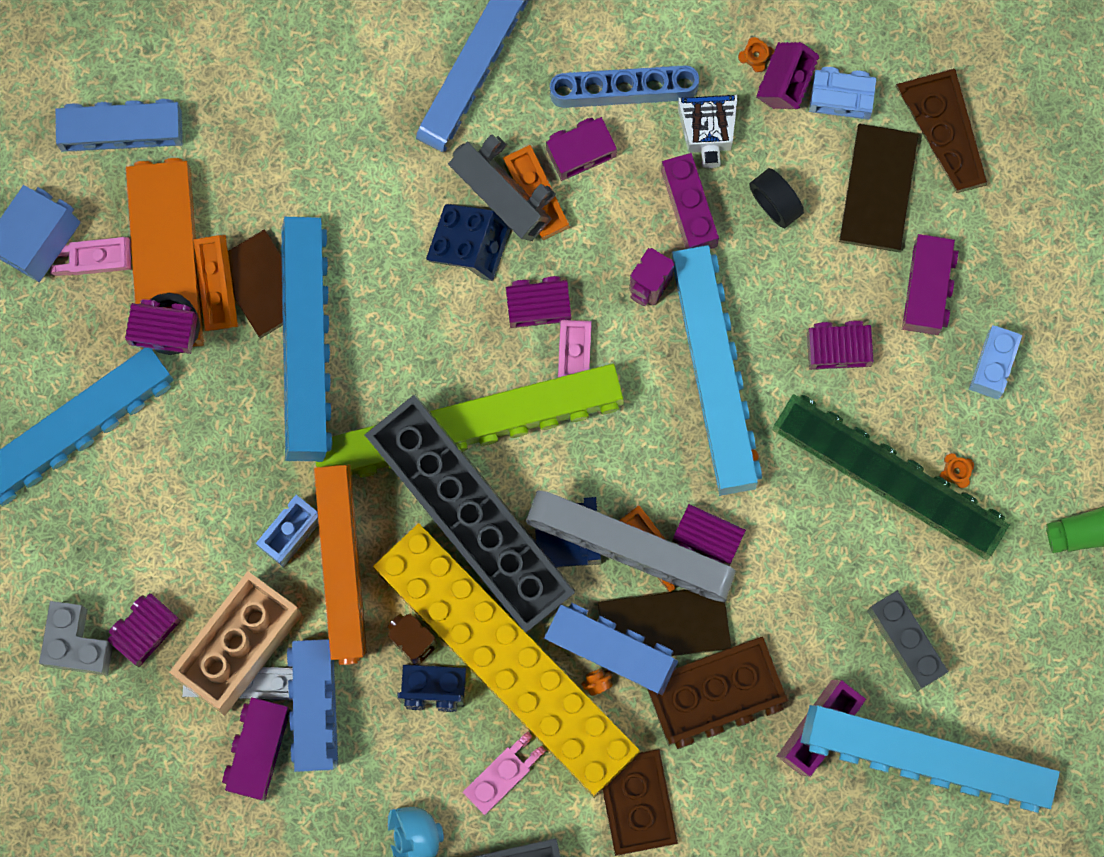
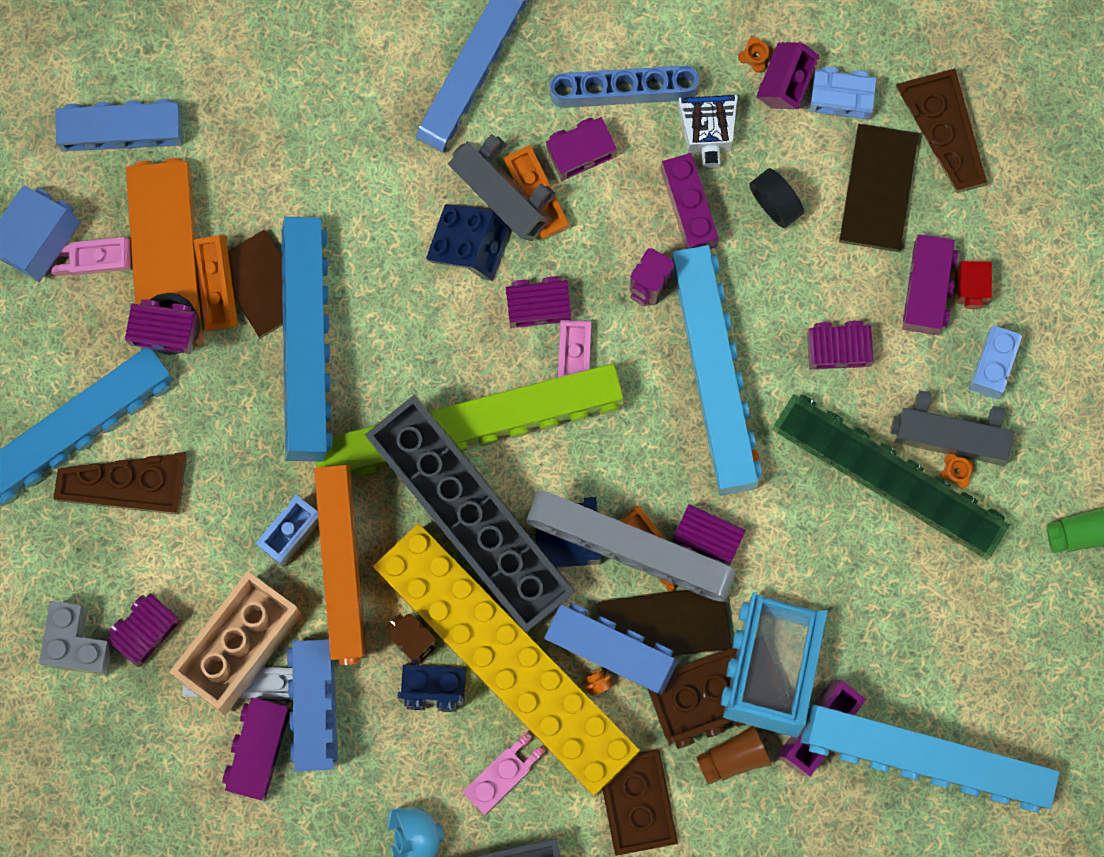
(137, 484): none -> reddish brown wing
(734, 757): none -> dark orange plant
(773, 665): none -> window
(907, 640): dark grey brick -> none
(951, 435): none -> dark grey brick
(974, 284): none -> red brick

